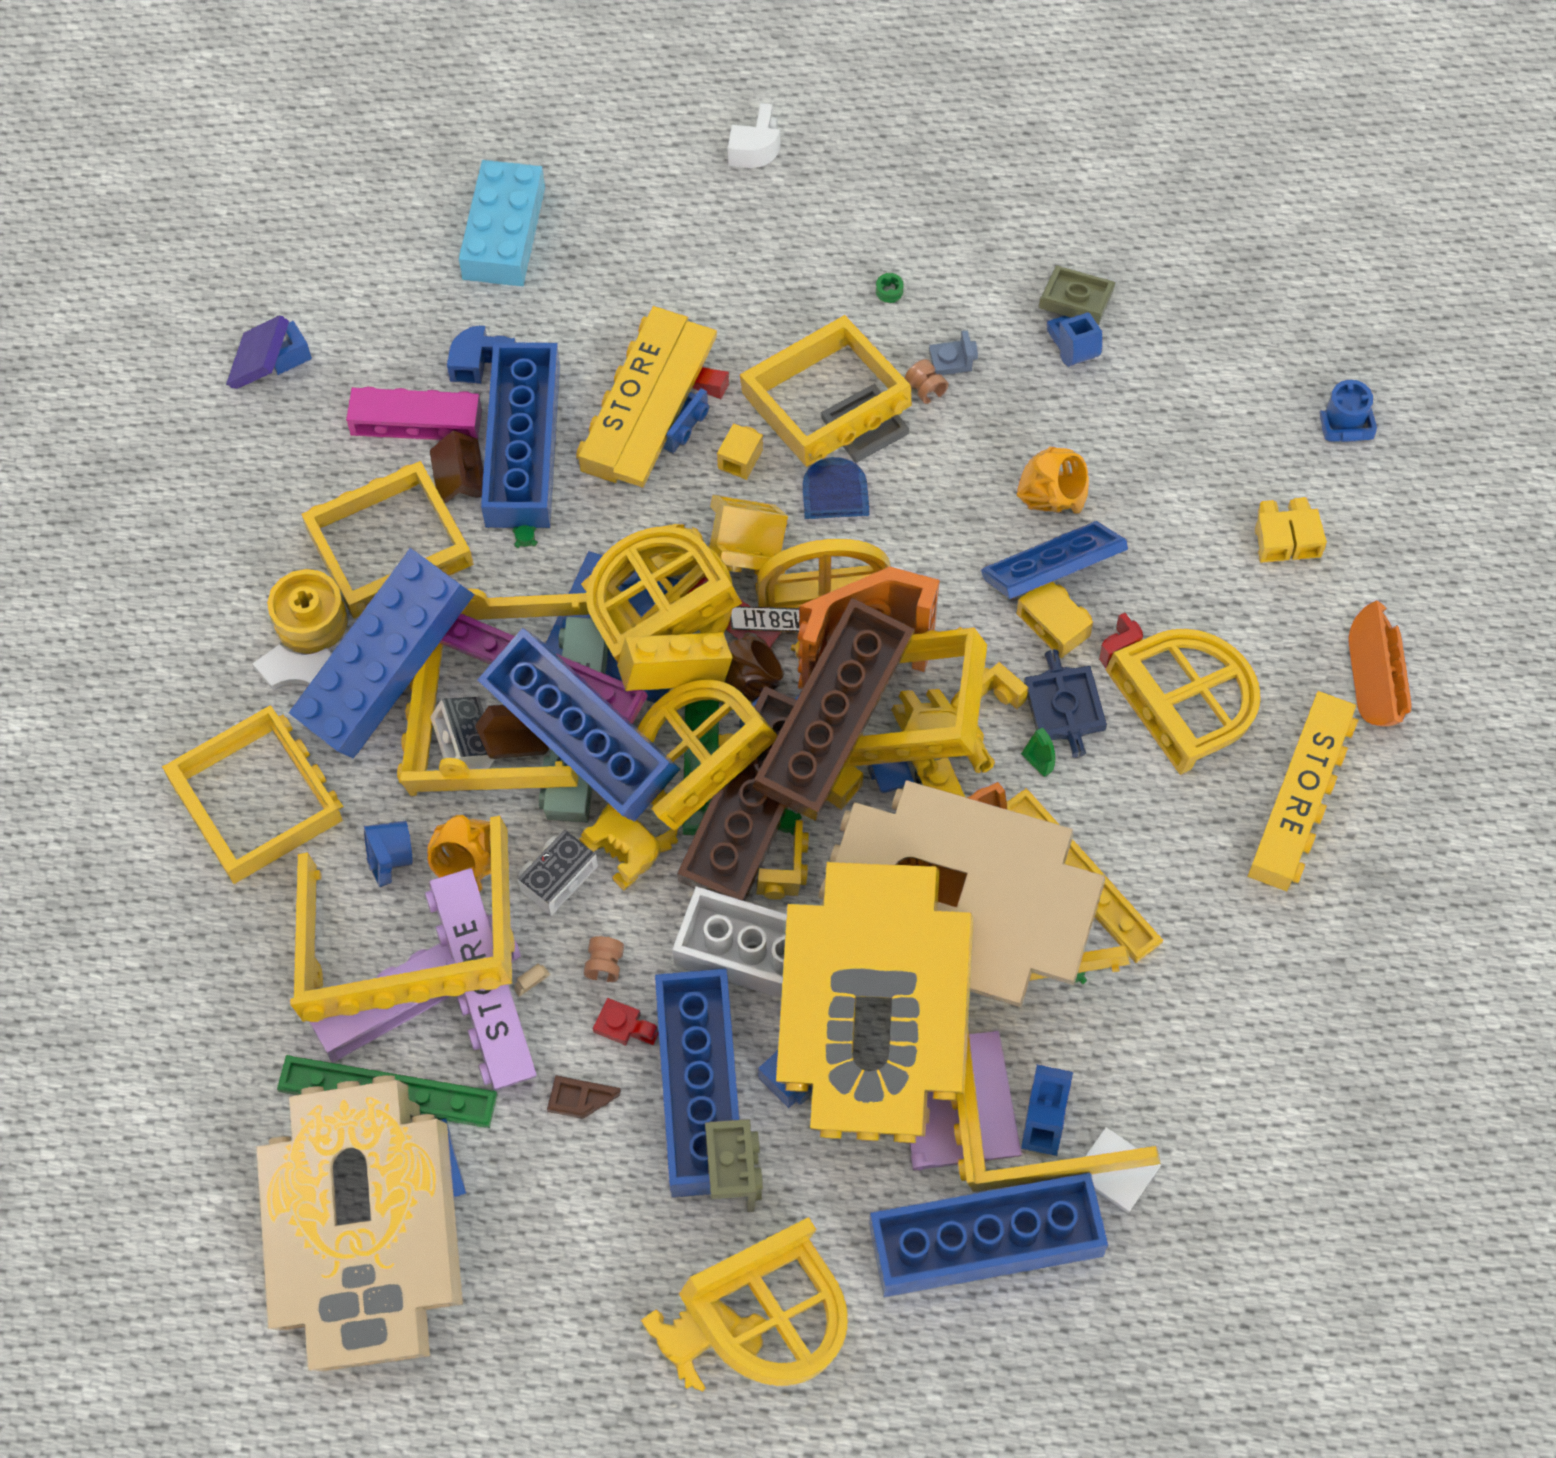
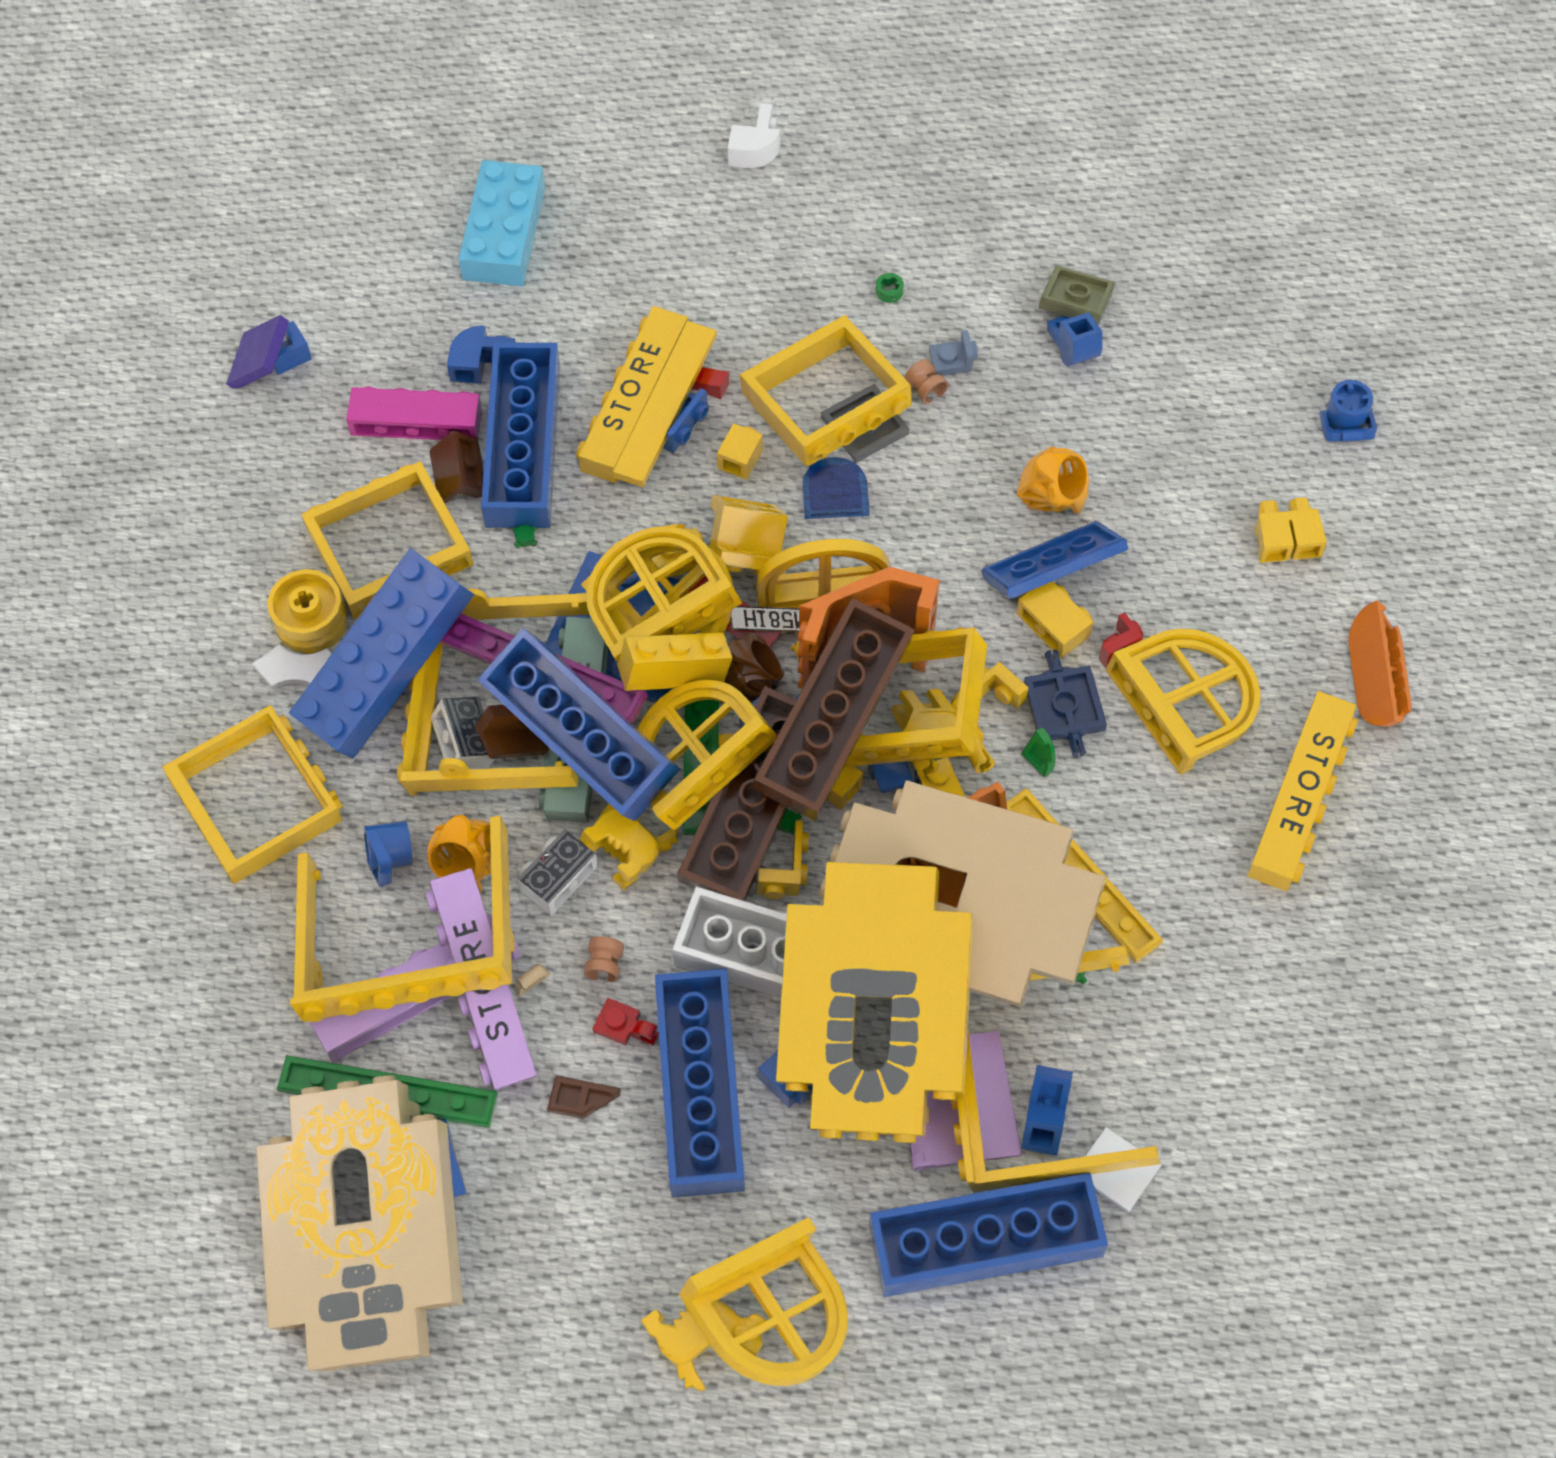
(731, 1161): olive bracket -> none

